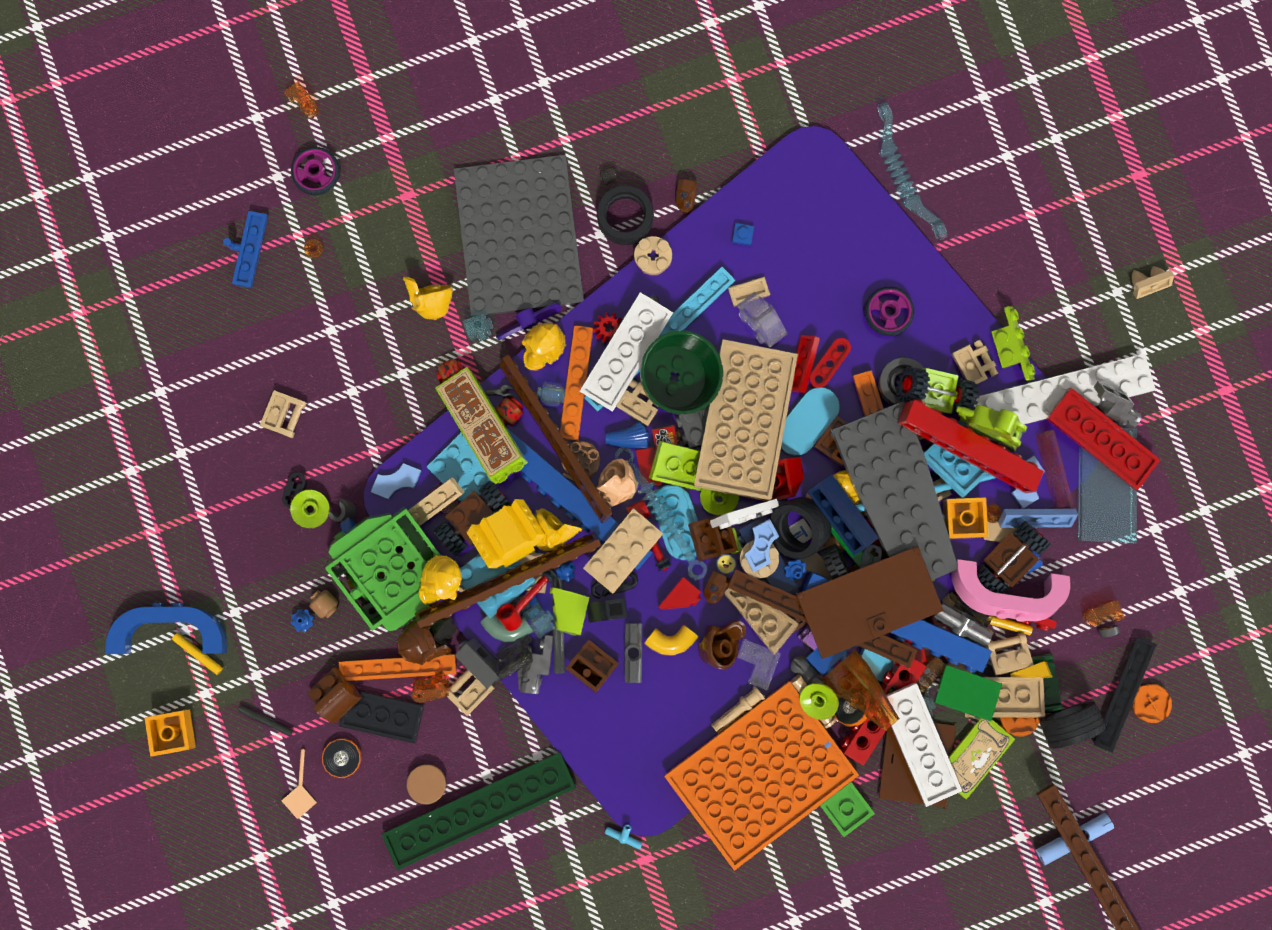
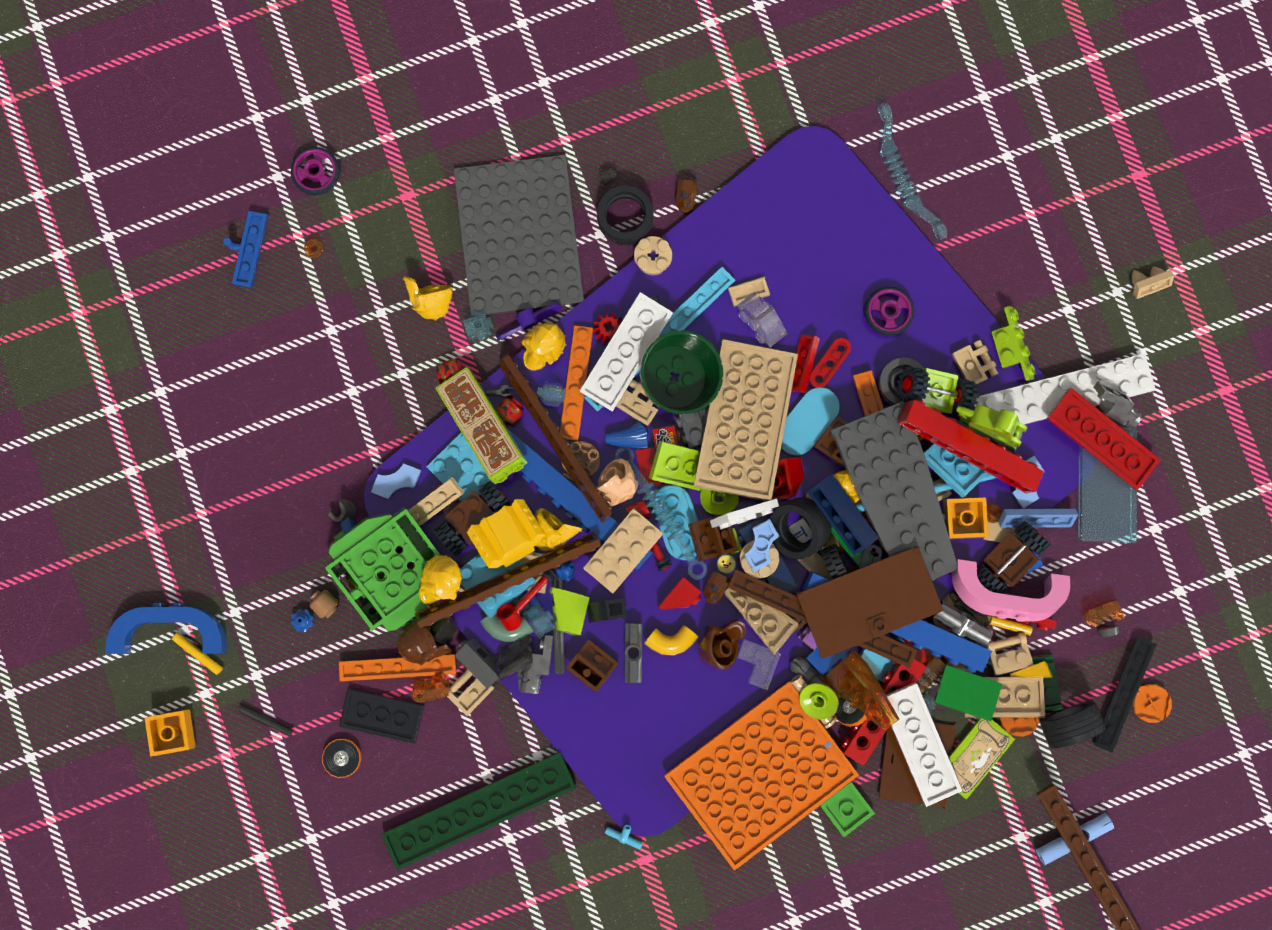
(277, 411): tan plate -> none
(290, 487): black beam -> none
(299, 511): lime dish -> none
(299, 800): light nougat piece -> none
(307, 104): clear orange leg -> none
(333, 696): reddish brown brick -> none
(426, 784): medium nougat tile -> none
(623, 587): black piece -> none
(743, 234): blue plate -> none
(745, 704): tan pin -> none
(795, 569): blue plant -> none
(1054, 469): clear pink slope -> none

